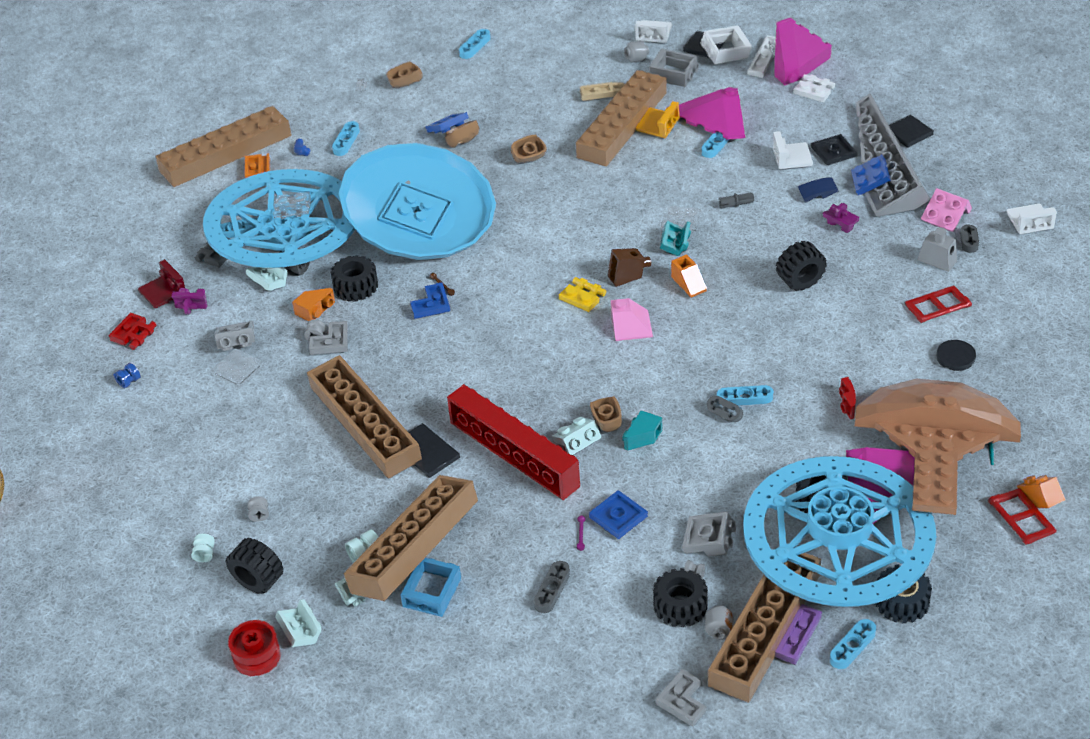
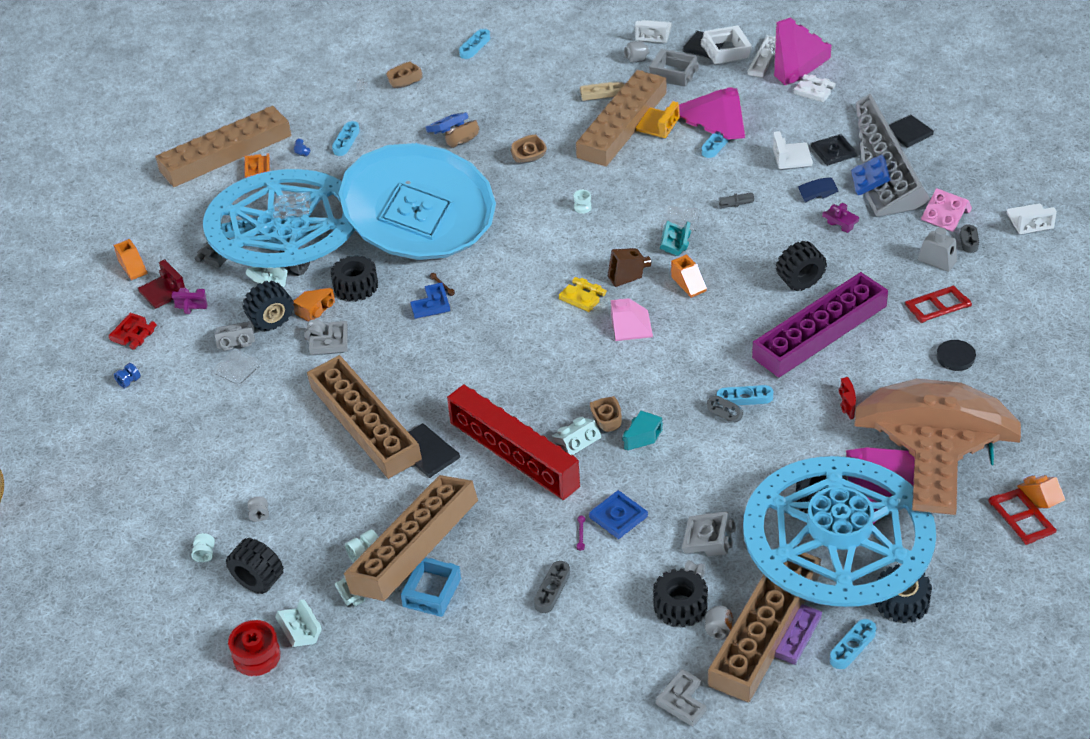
(130, 259): none -> orange slope
(268, 305): none -> black wheel
(582, 201): none -> light aqua wheel
(819, 324): none -> magenta brick

